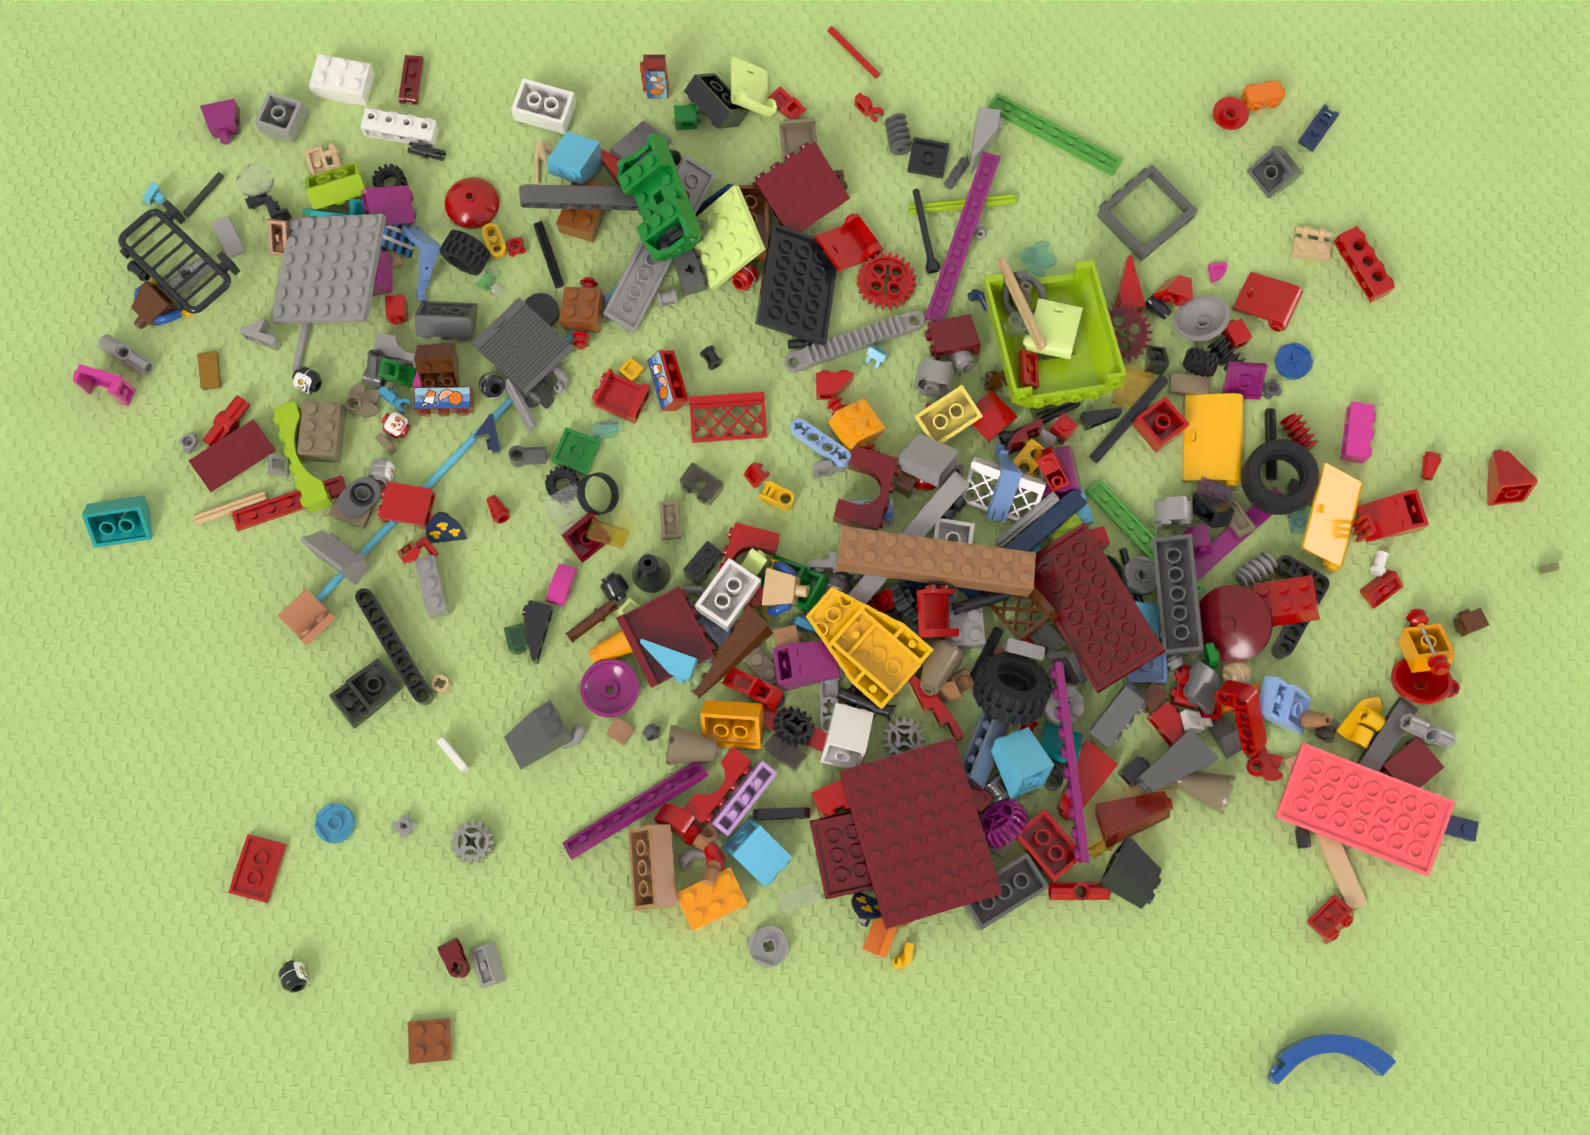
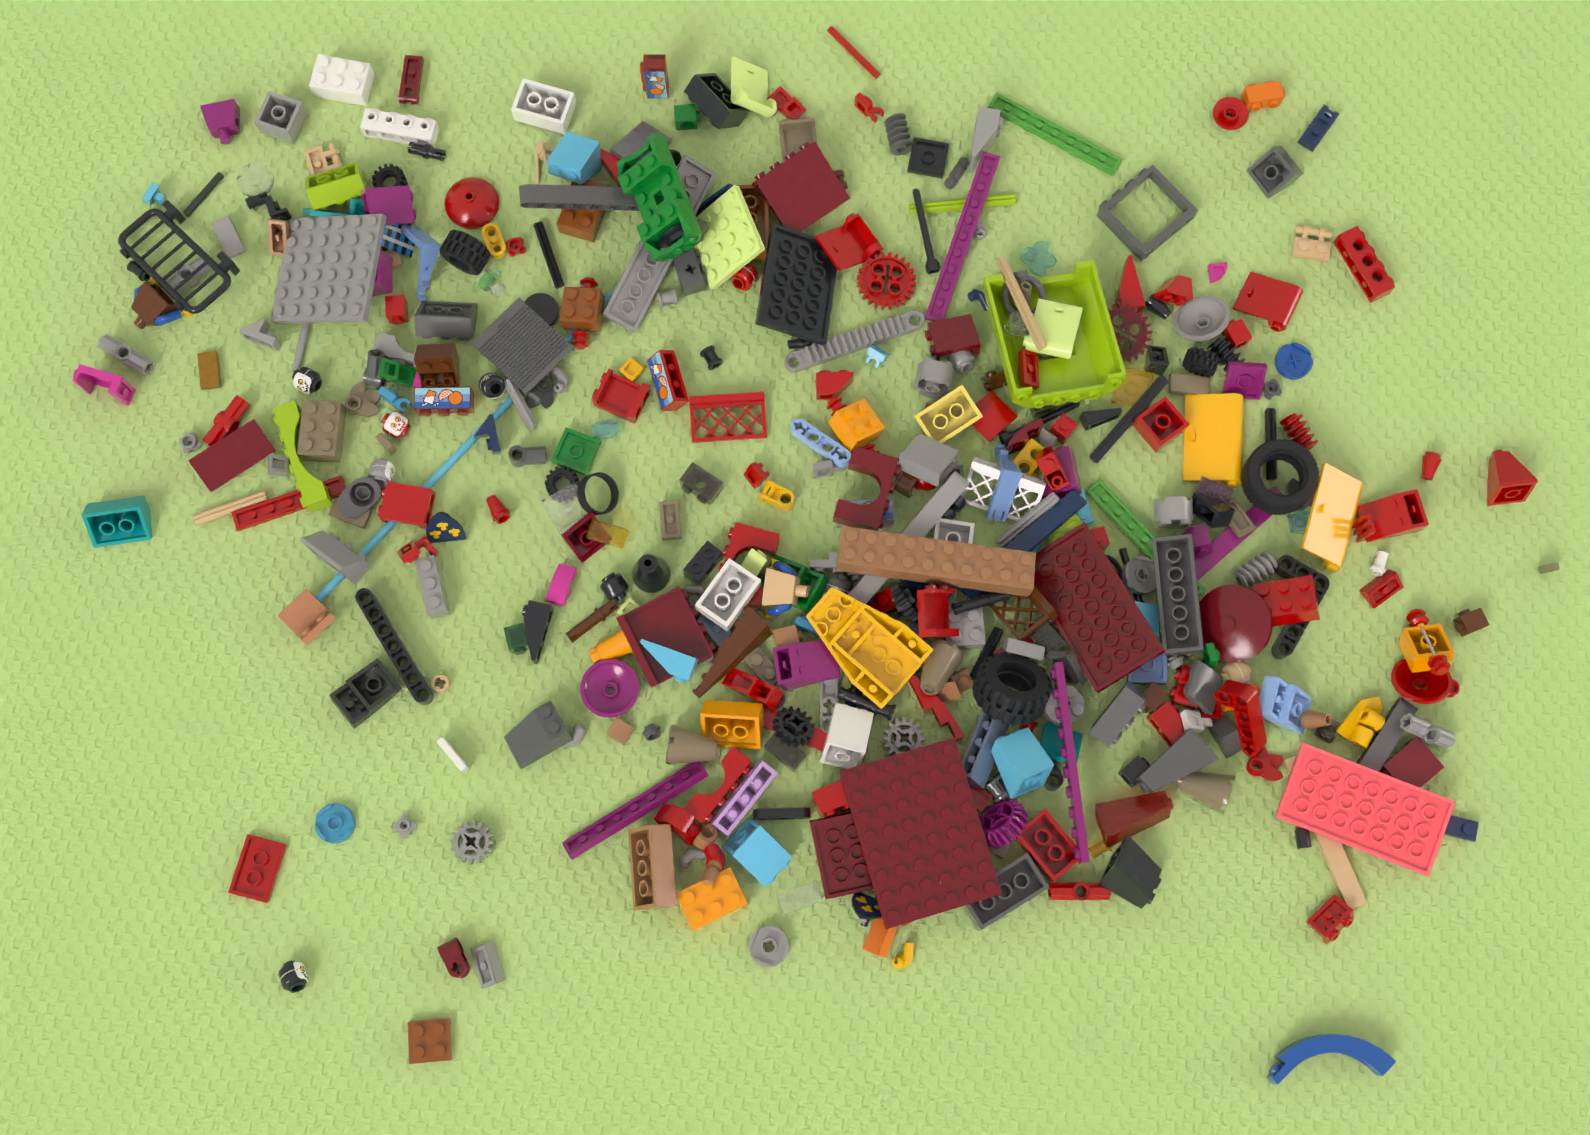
(1093, 771): red slope -> none
(1358, 432): dark pink brick -> none

